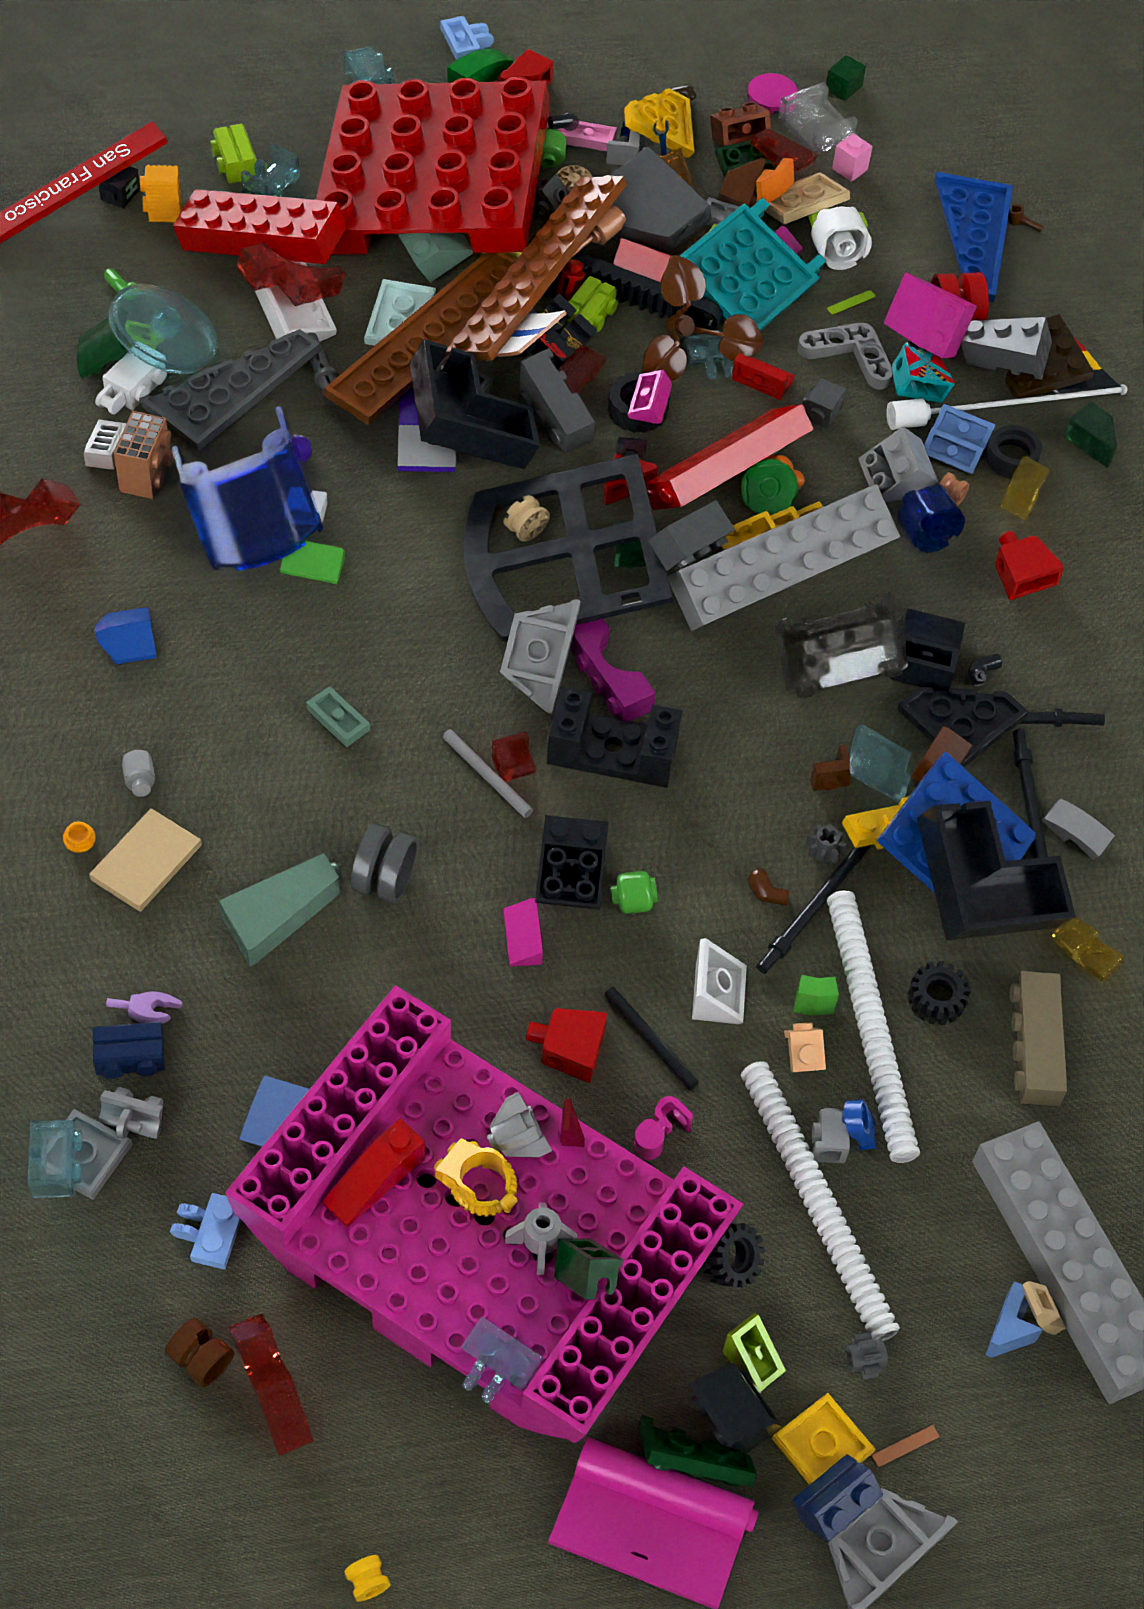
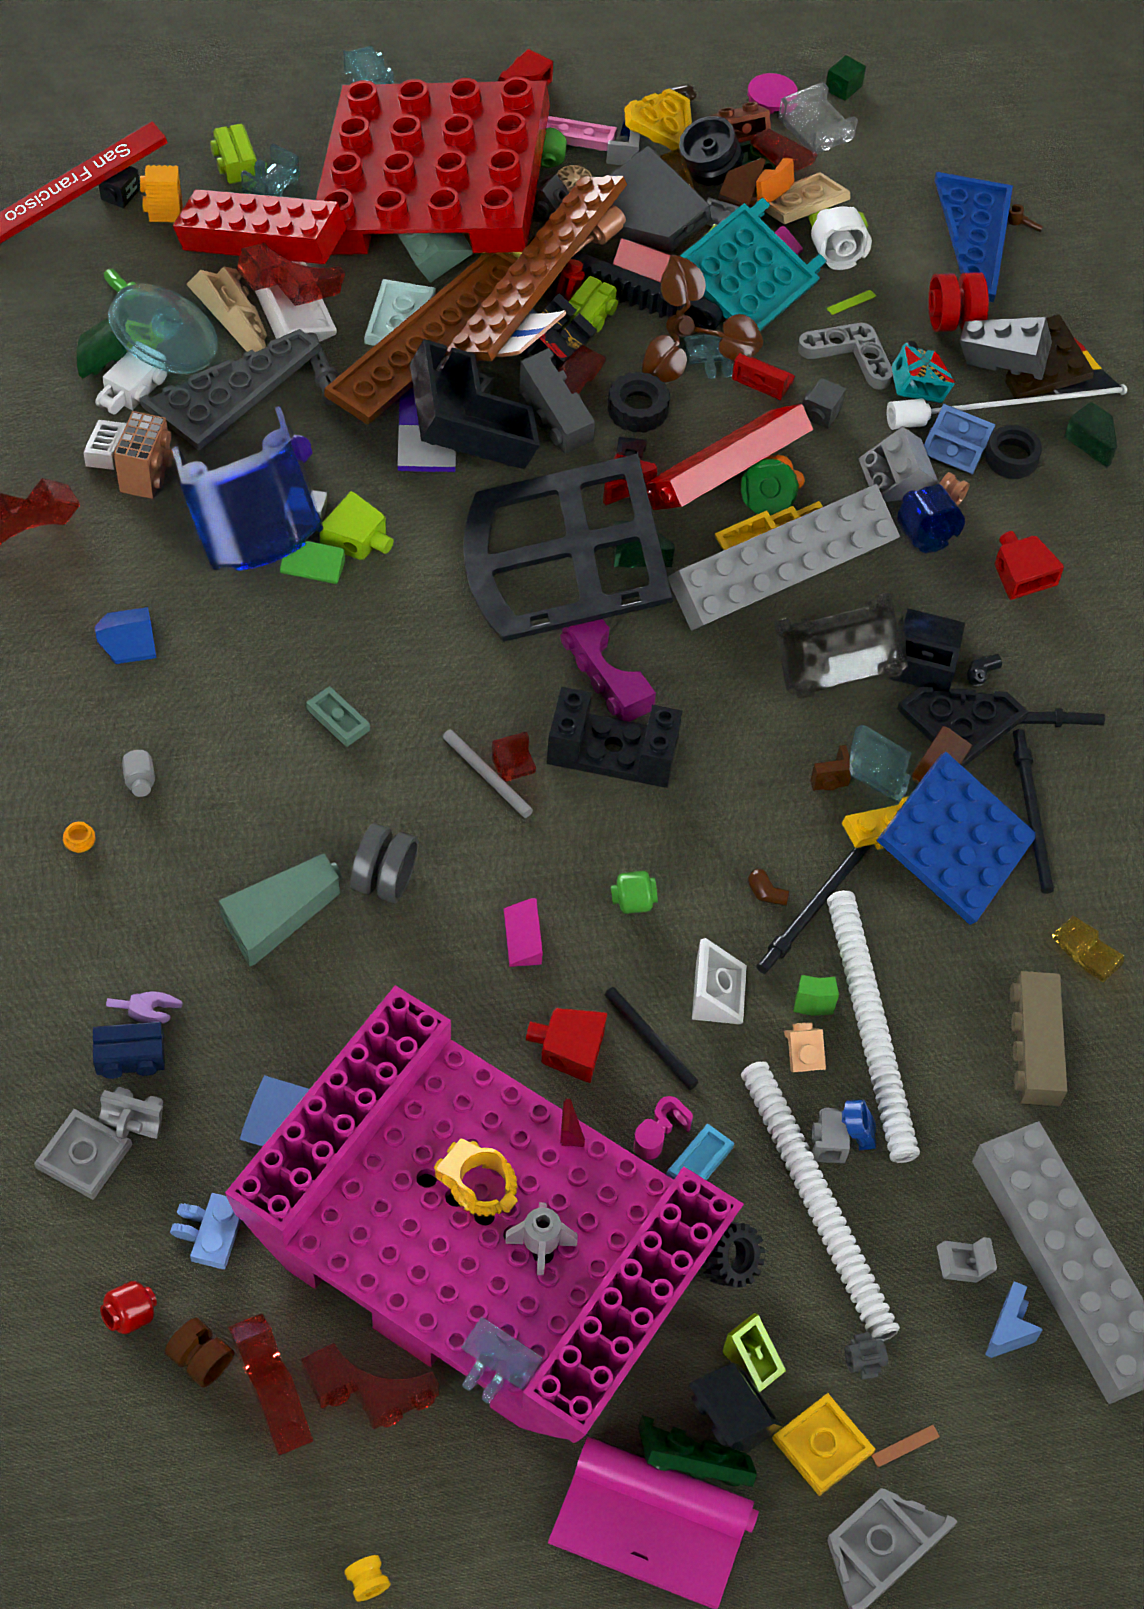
(53, 1158): clear light blue window -> none
(128, 1307): none -> red head
(145, 859): tan tile -> none
(229, 304): none -> tan wedge
(356, 528): none -> lime torso
(376, 1172): red slope -> none
(382, 1399): none -> clear red arch
(464, 37): light blue hinge -> none
(480, 65): green slope -> none
(517, 1130): light grey brick -> none
(527, 518): tan wheel -> none
(539, 651): light grey wing -> none
(566, 121): black arm -> none
(572, 862): black slope -> none
(583, 1263): dark green hinge -> none
(650, 397): dark pink slope -> none
(662, 136): hand -> none
(692, 536): dark grey wedge -> none
(703, 1153): none -> medium azure tile
(710, 149): none -> black wheel
(826, 844): dark grey gear -> none
(837, 1497): dark blue brick -> none
(852, 157): bright pink brick -> none
(929, 316): dark pink slope -> none
(943, 977): black tyre -> none
(967, 1261): none -> light grey bracket
(975, 885): black piece -> none
(1023, 487): clear yellow slope -> none
(1043, 1307): tan slope -> none
(1075, 824): light grey slope -> none

